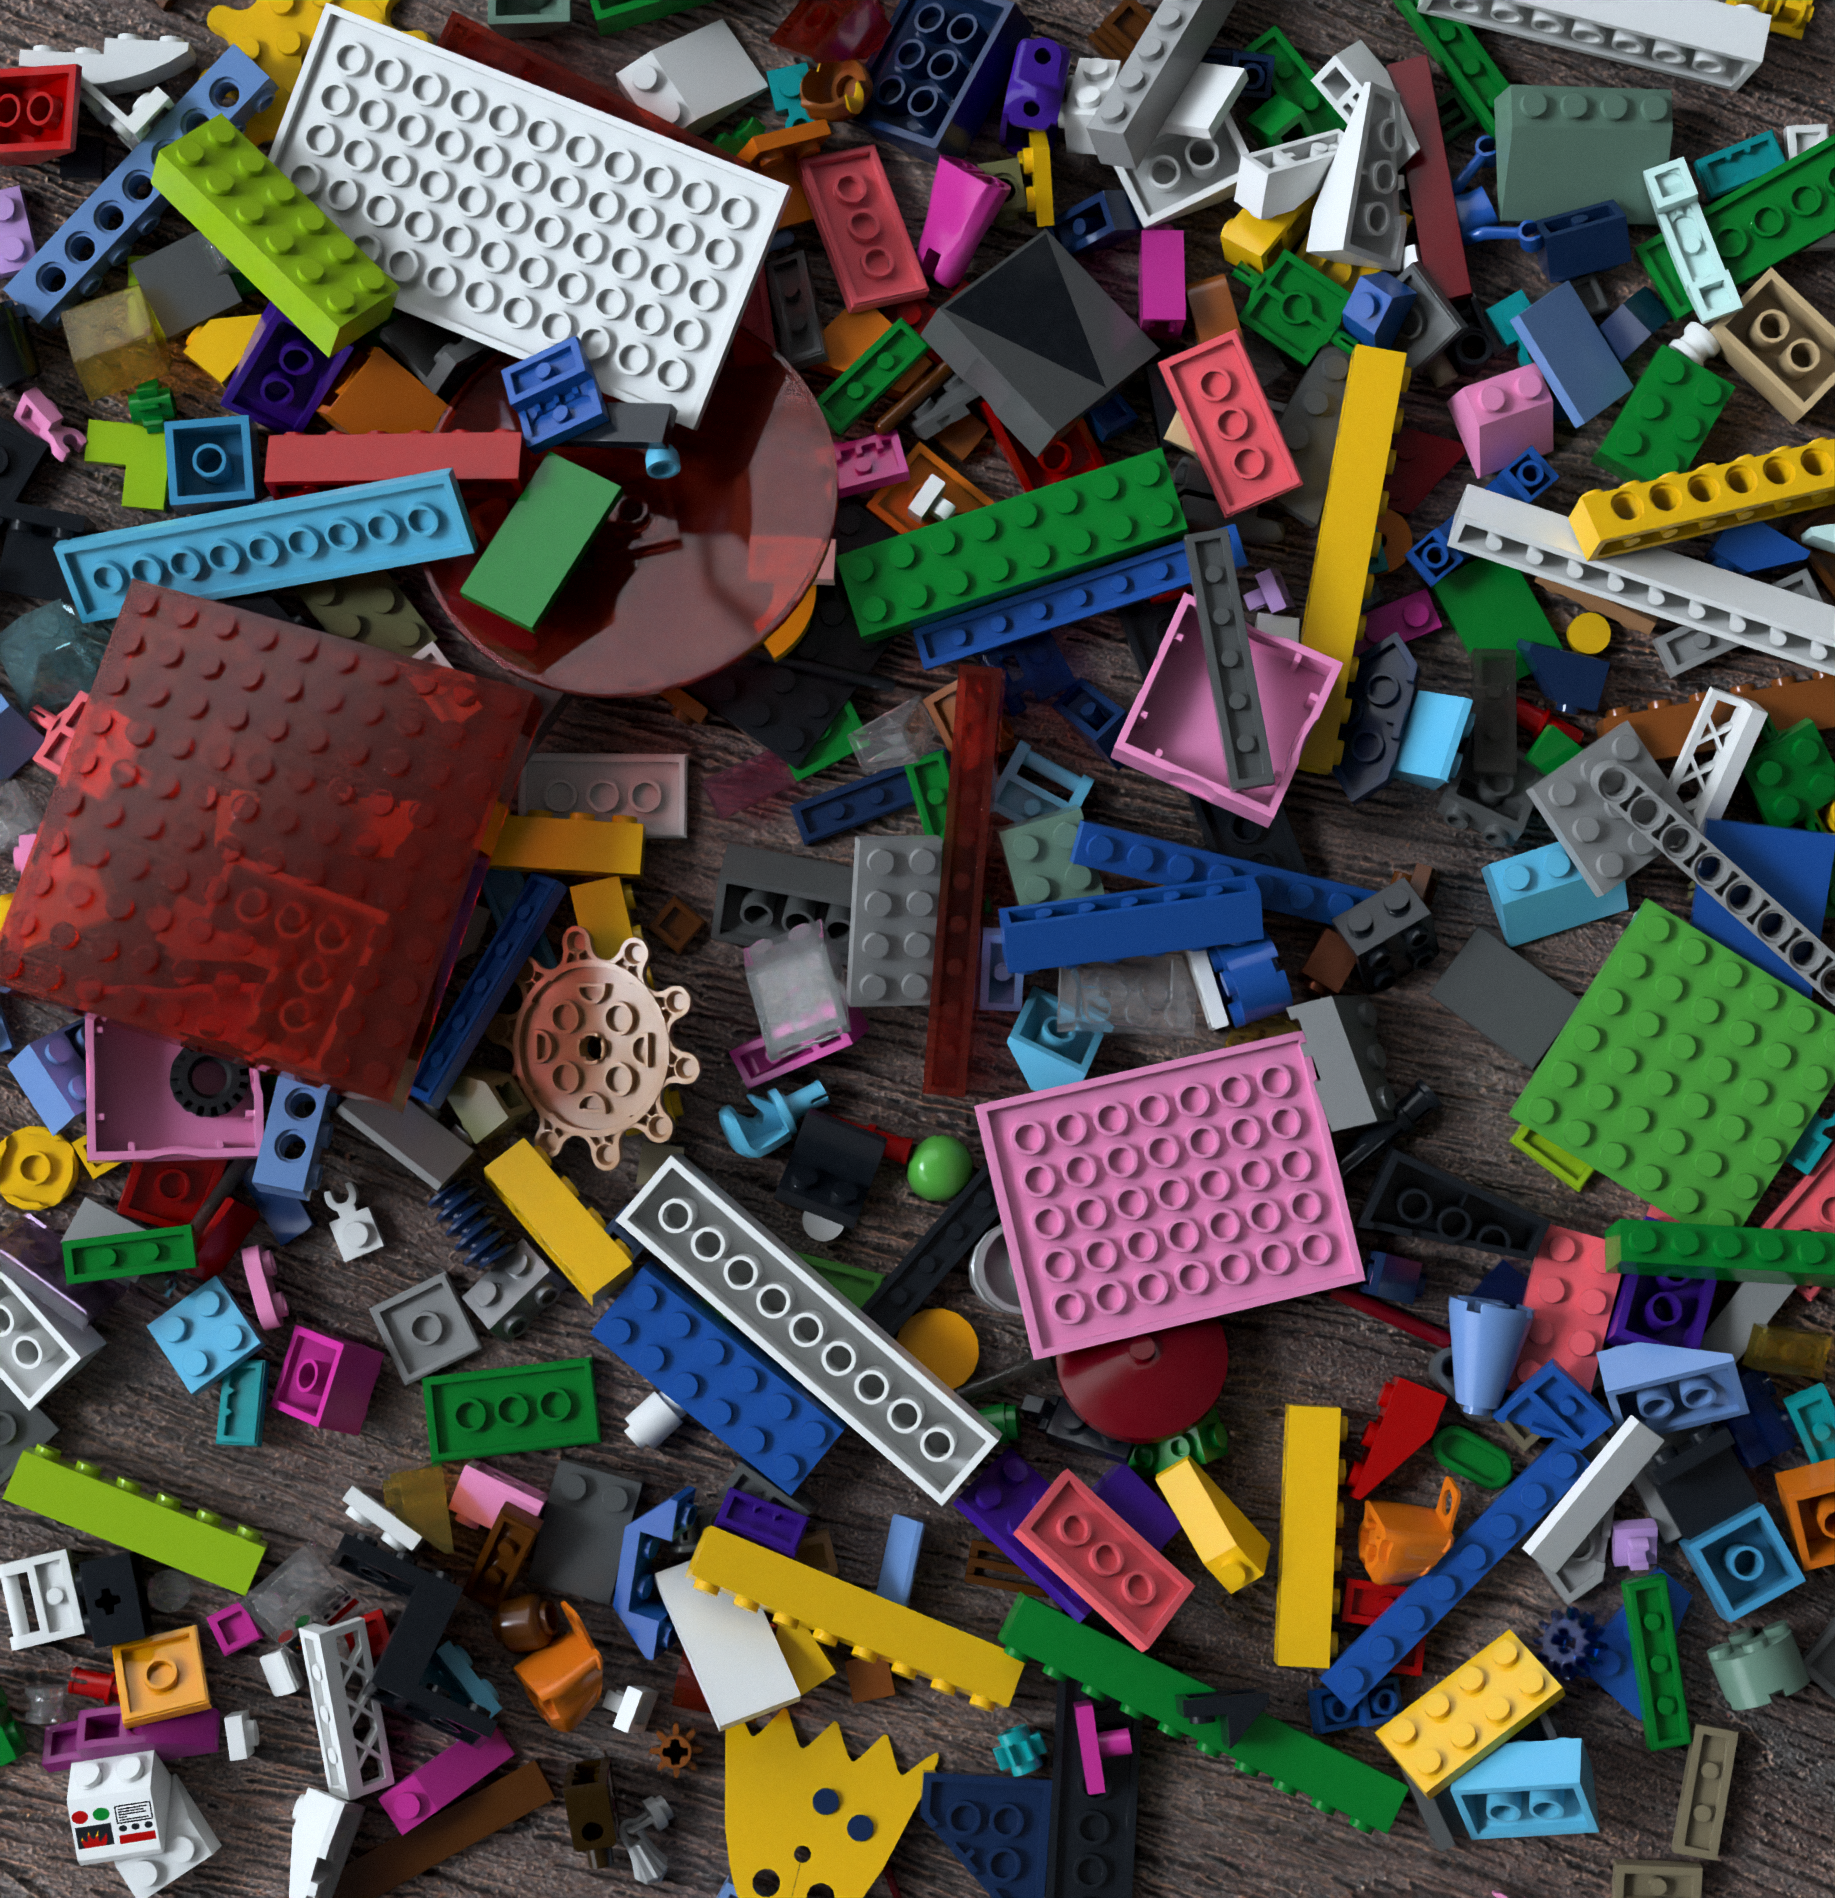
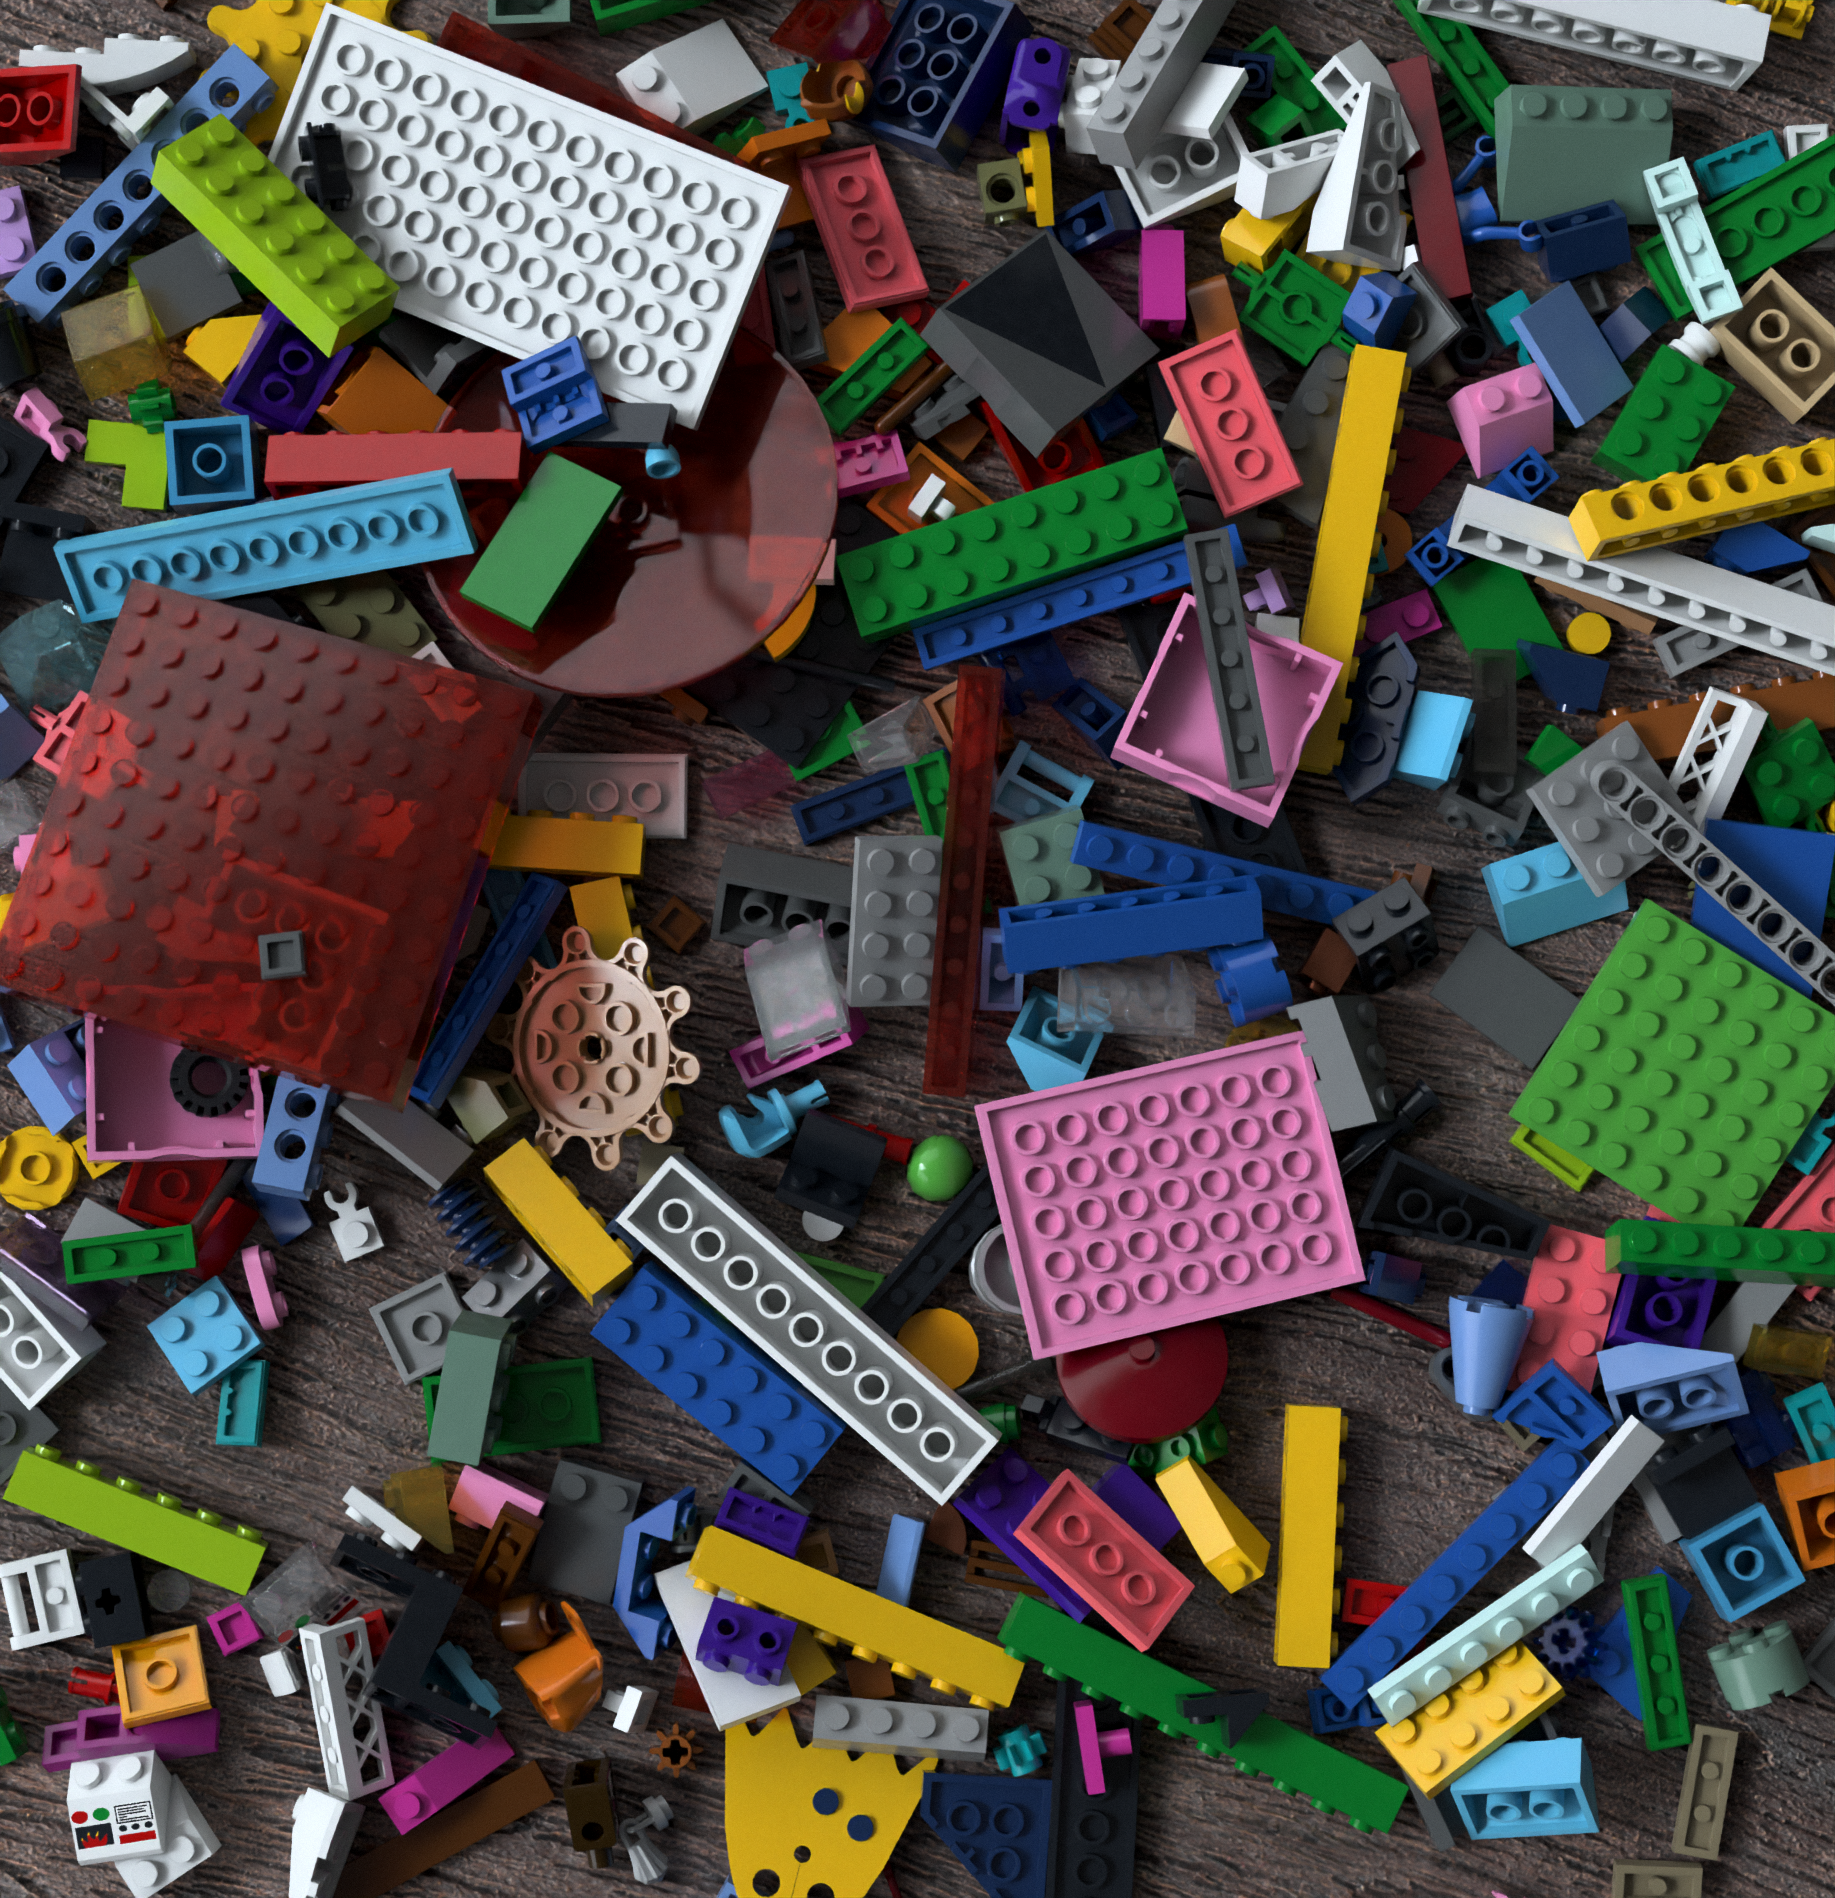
(46, 1703): clear wheel -> none
(241, 1734): white plate -> none
(283, 955): none -> dark grey tile
(320, 150): none -> black hinge
(327, 1380): dark pink slope -> none
(472, 1388): none -> sand green brick
(654, 1420): white brick -> none
(745, 1642): none -> dark purple brick
(900, 1728): none -> light grey brick
(947, 1528): none -> copper tile
(957, 218): dark pink piece -> none
(1207, 989): white tile -> none
(1402, 1427): red slope -> none
(1406, 1539): orange piece -> none
(1472, 1457): green tile -> none
(1485, 1635): none -> light aqua plate
(1535, 720): red axle -> none
(1634, 1543): lavender tile -> none

